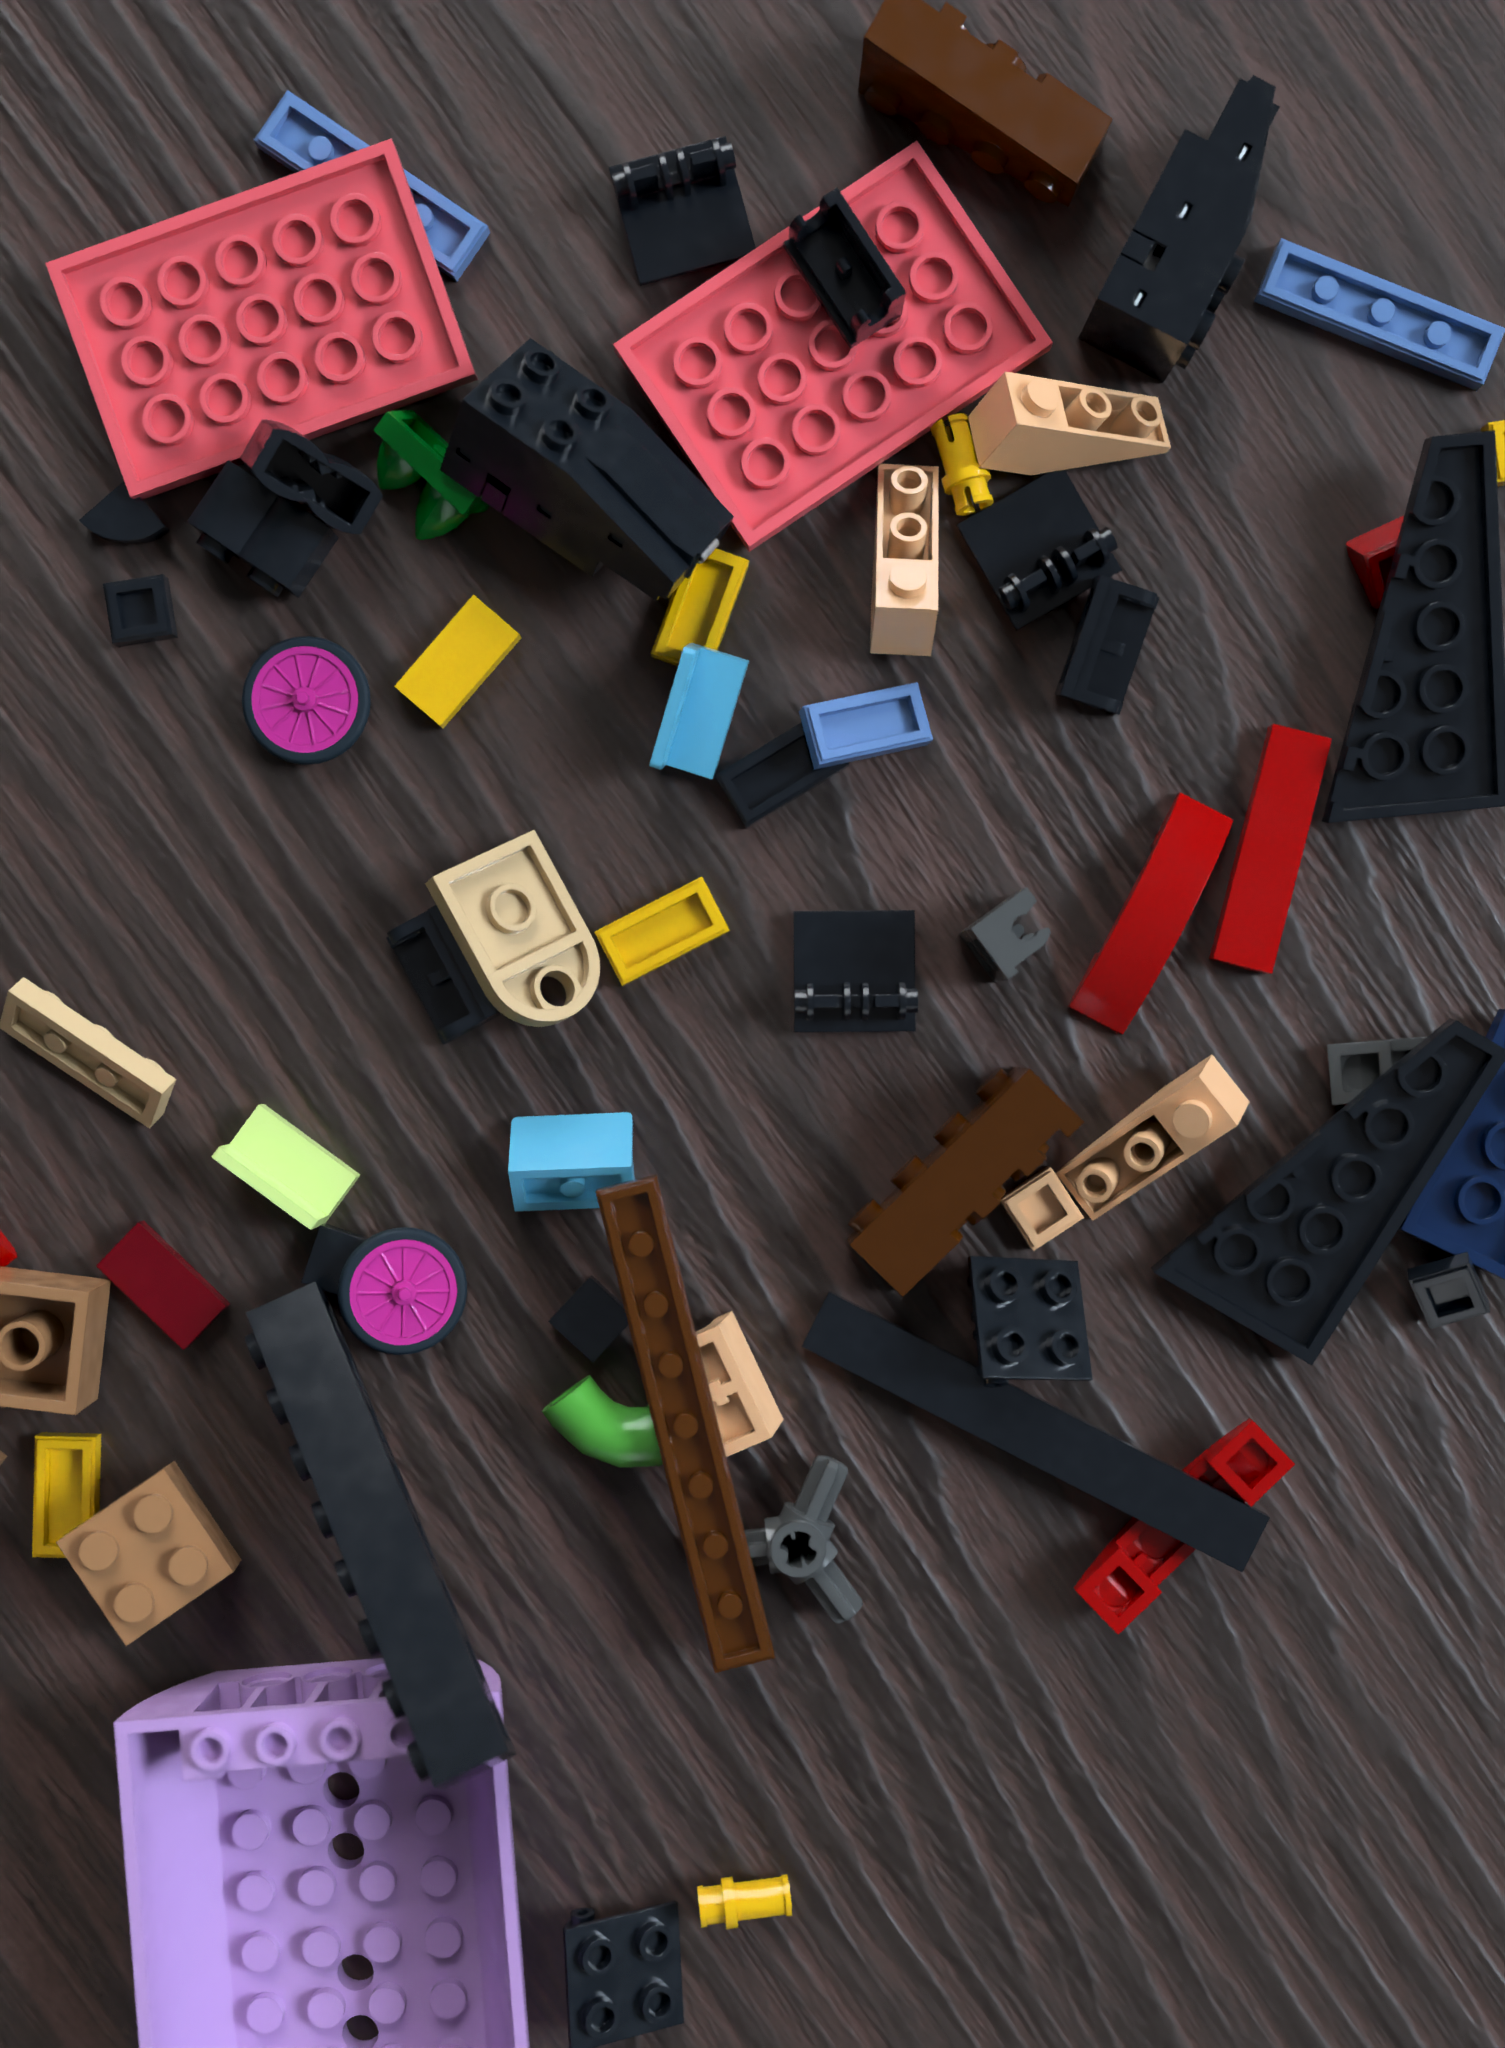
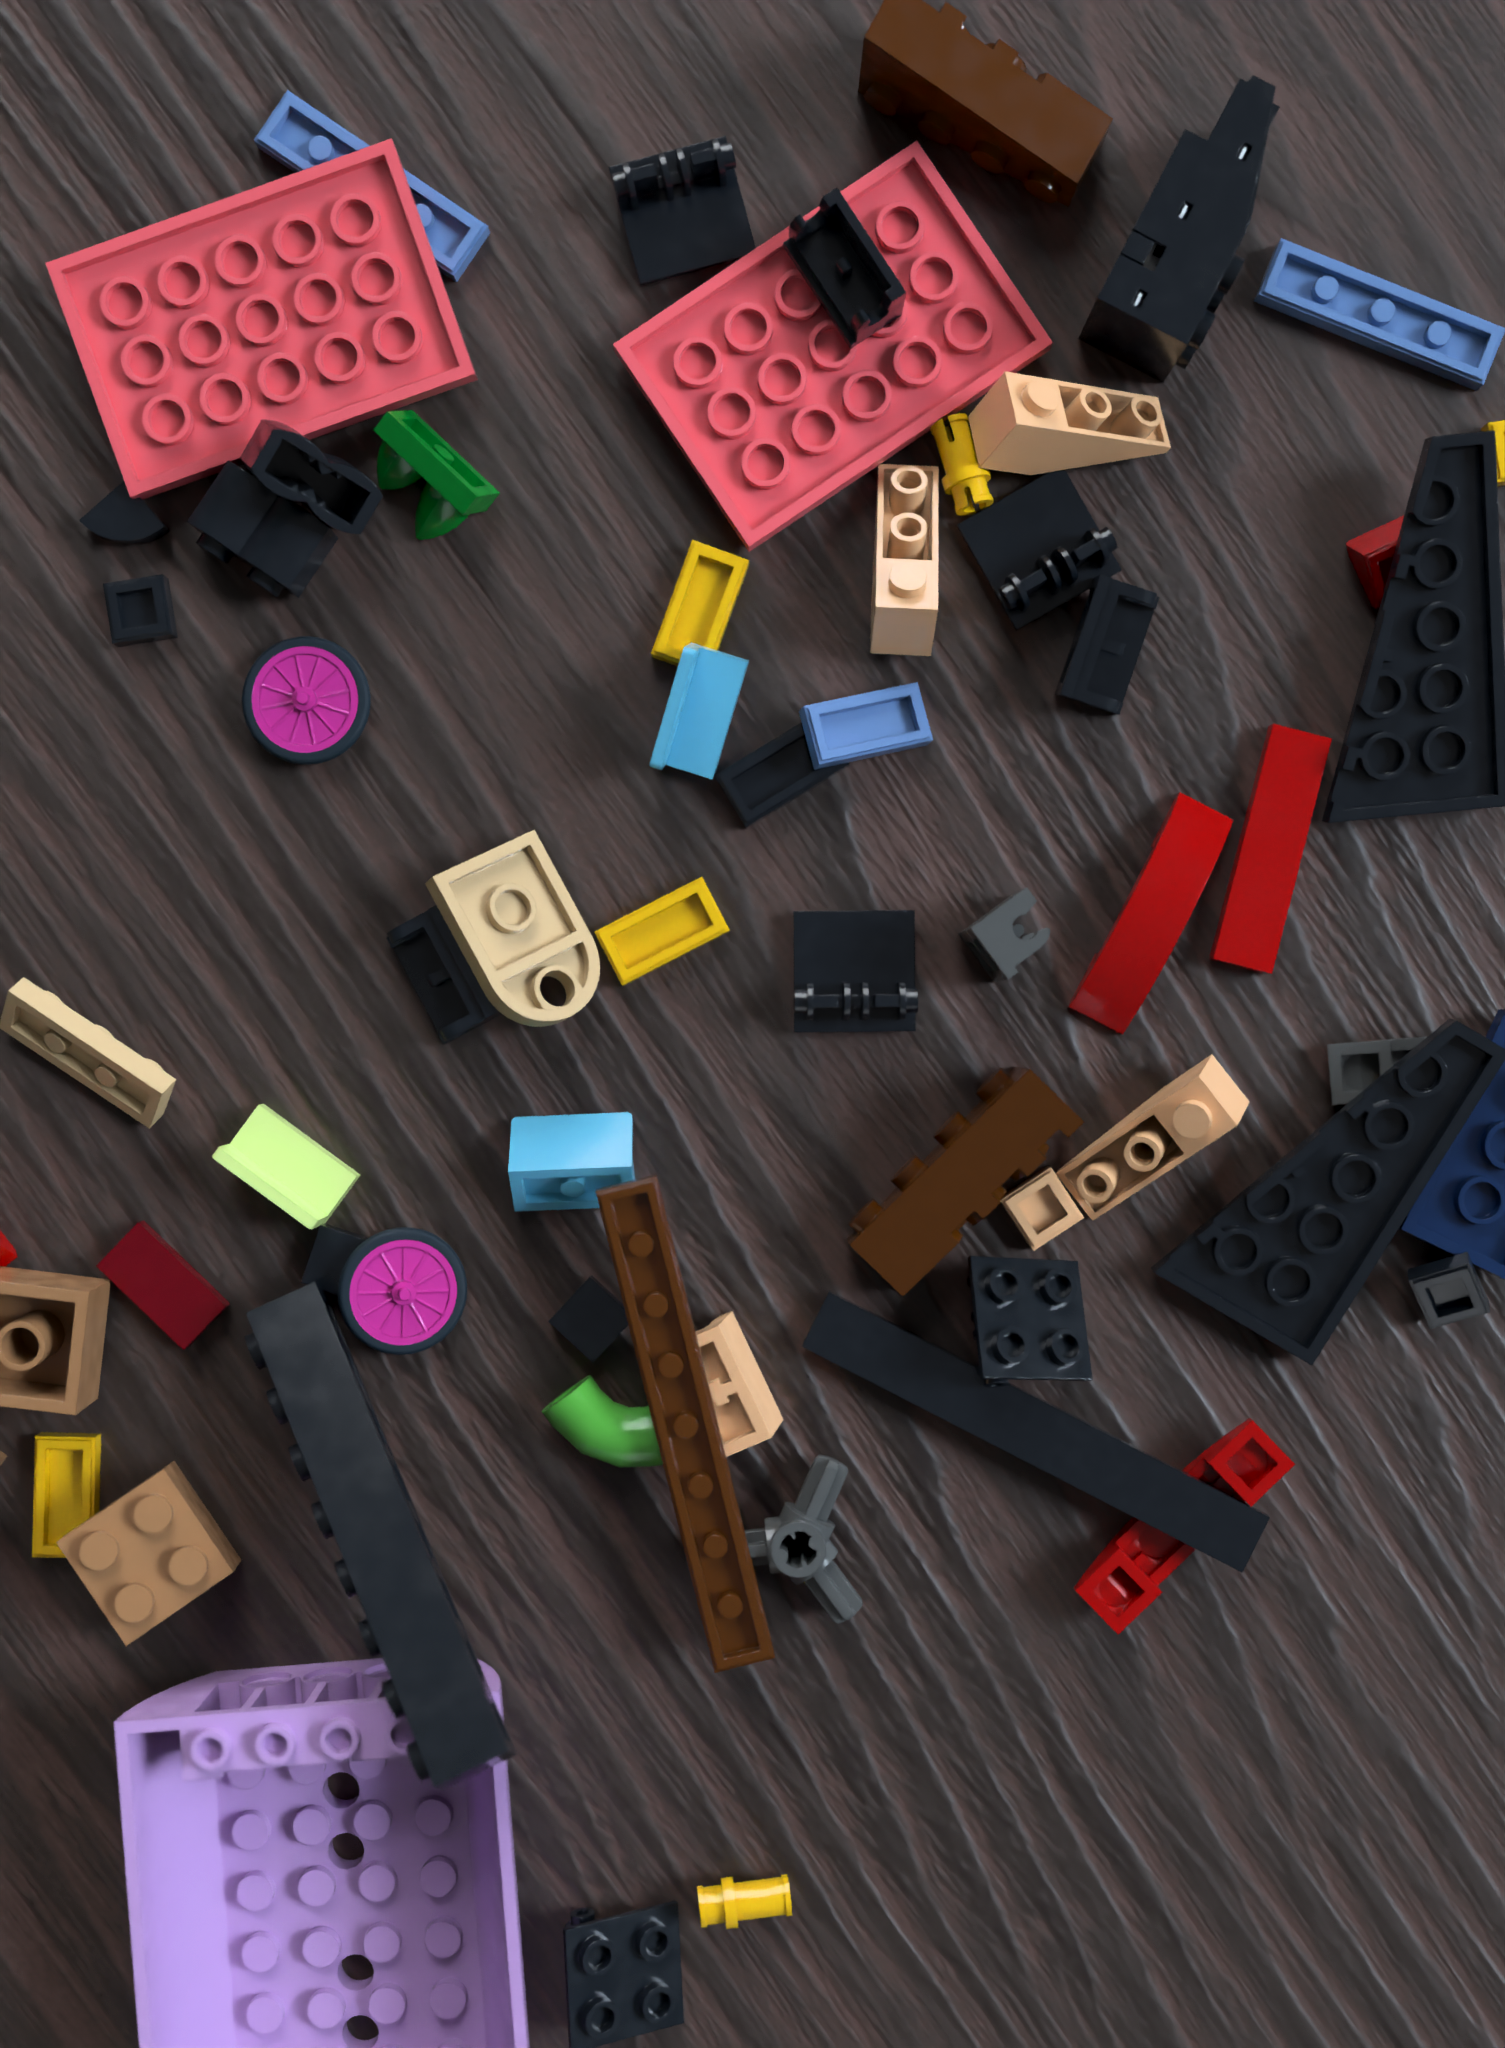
(458, 661): yellow tile -> none
(582, 473): black piece -> none

